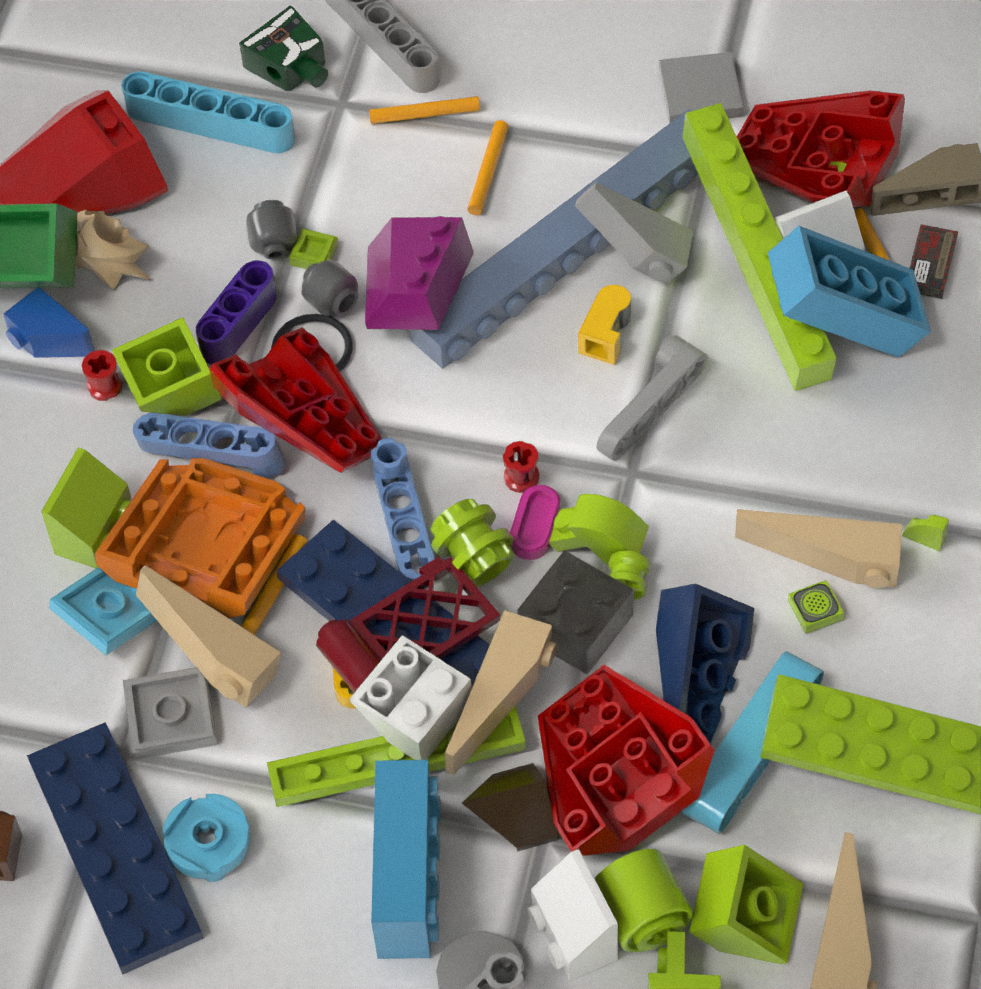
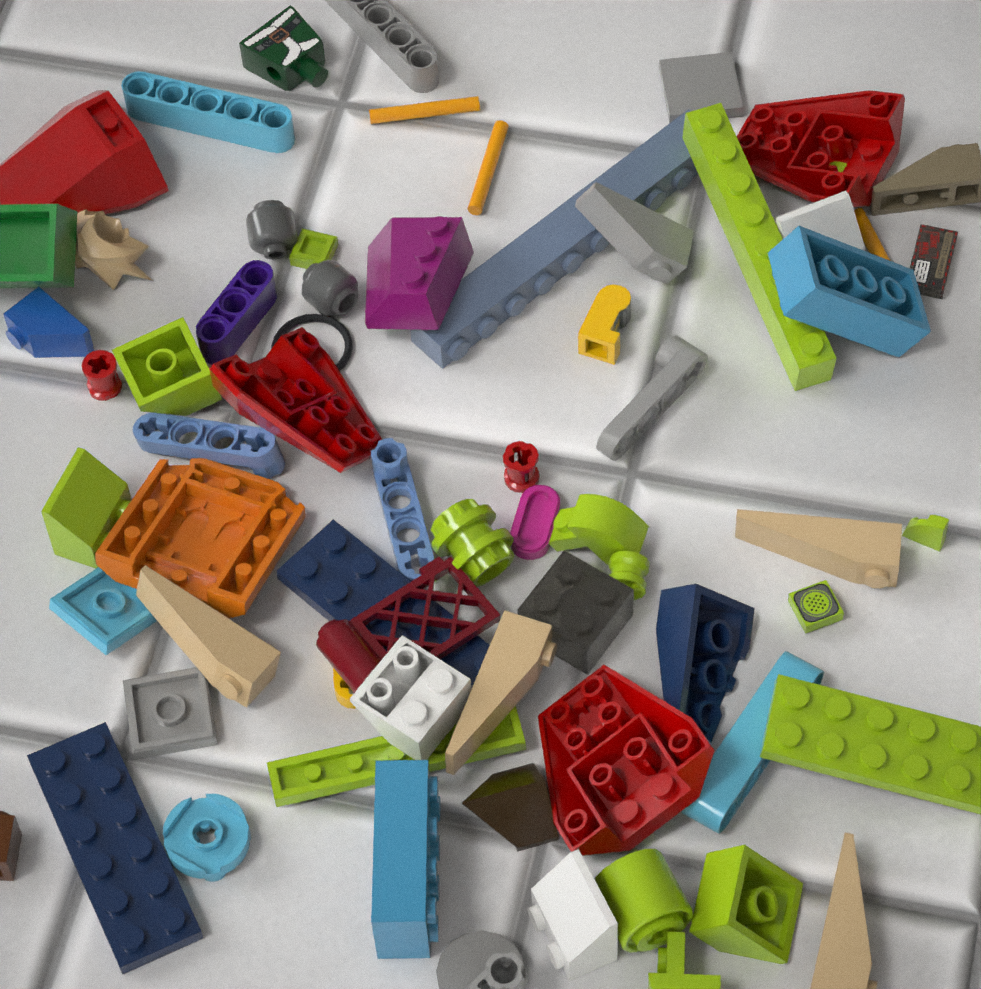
(271, 590): light orange bar -> none

